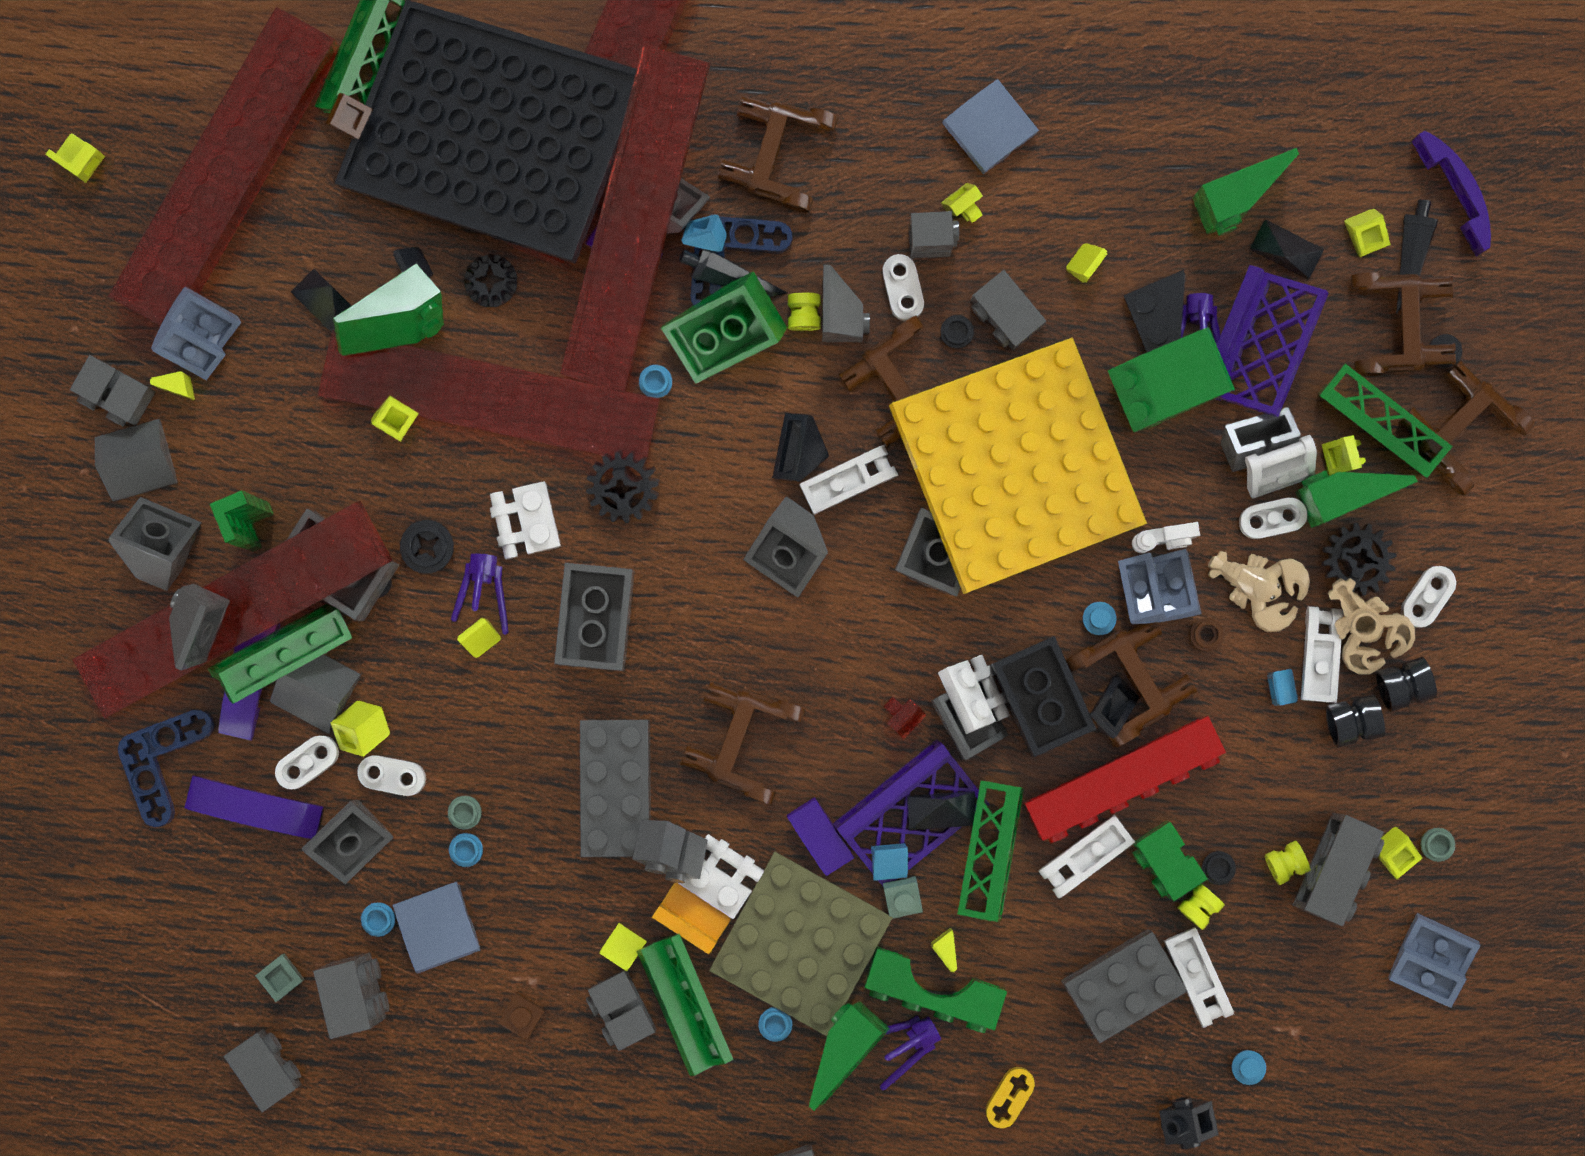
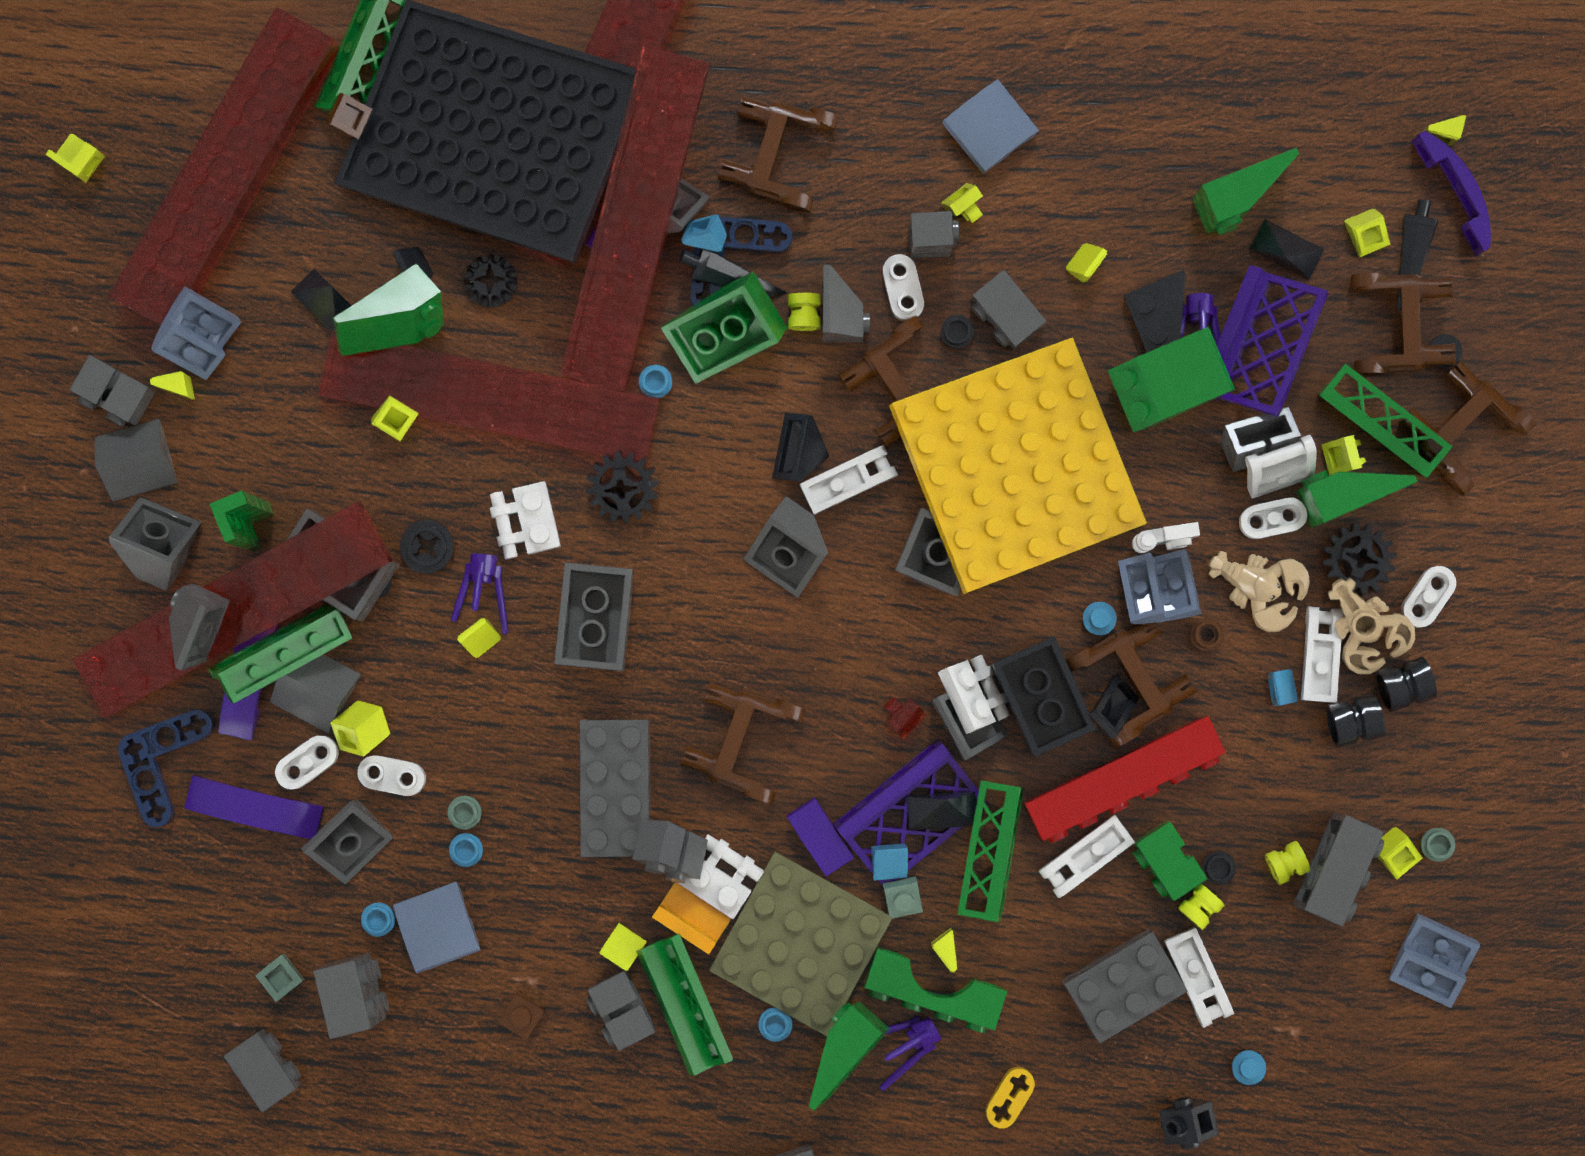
(1448, 130): none -> neon yellow slope

